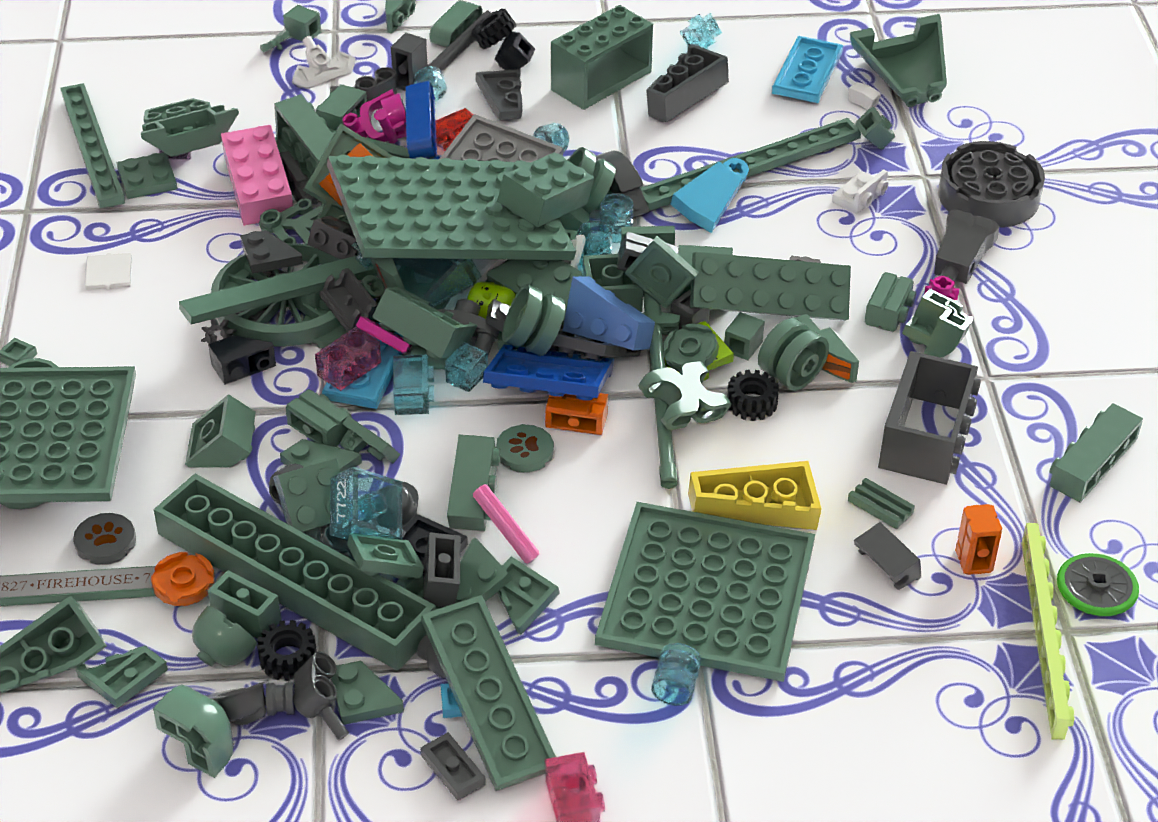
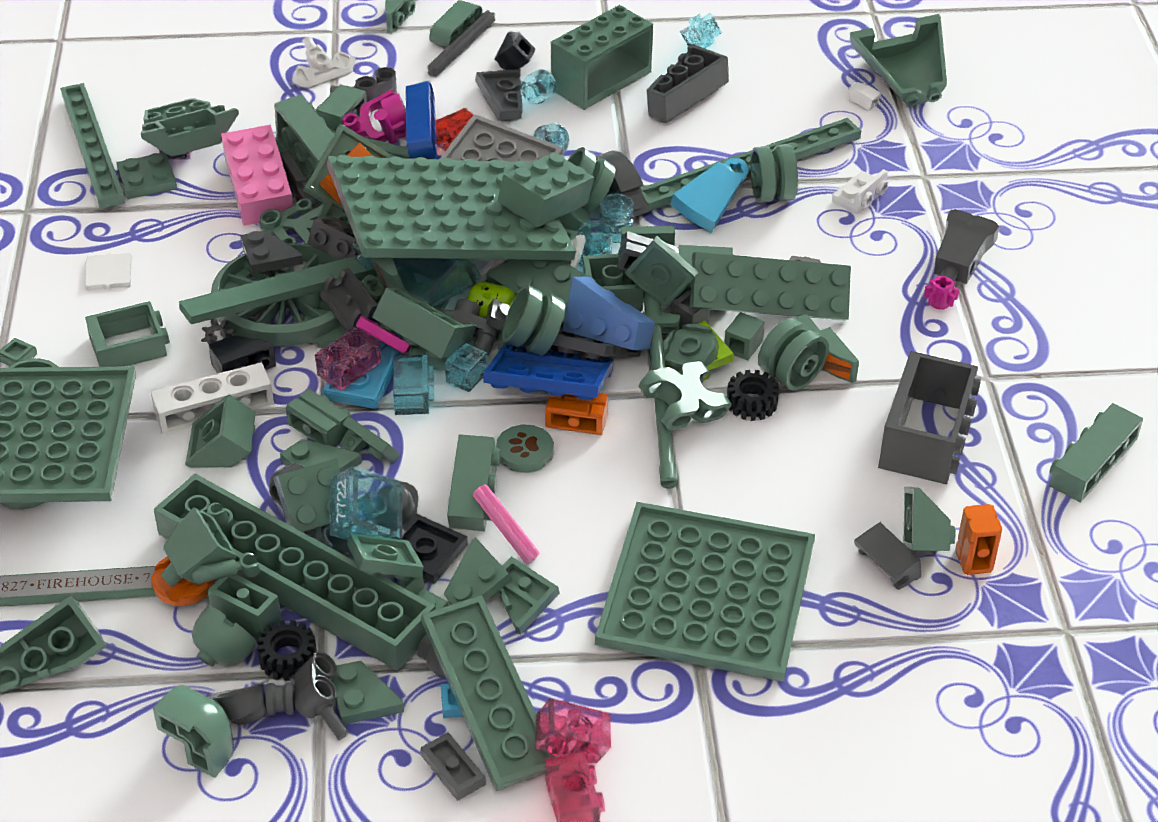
(104, 538): dark grey tile -> none
(123, 674): sand green wing -> none
(124, 321): none -> sand green window
(186, 402): none -> white brick
(202, 551): none -> sand green torso
(284, 34): sand green piece -> none
(302, 22): sand green brick -> none
(408, 57): dark grey brick -> none
(436, 78): clear light blue head -> none
(442, 569): dark grey brick -> none
(493, 28): black tyre -> none
(538, 86): none -> clear light blue head
(572, 729): none -> clear pink brick
(676, 674): clear light blue wheel -> none
(759, 494): light yellow wedge -> none
(774, 173): none -> sand green wheel
(807, 69): medium azure plate -> none
(875, 128): sand green brick -> none
(883, 500): sand green tile -> none
(890, 302): sand green brick -> none
(925, 523): none -> sand green slope
(938, 324): sand green brick -> none
(1008, 198): dark grey brick -> none
(1047, 637): yellowish green plate -> none
(1098, 584): dark grey wheel -> none

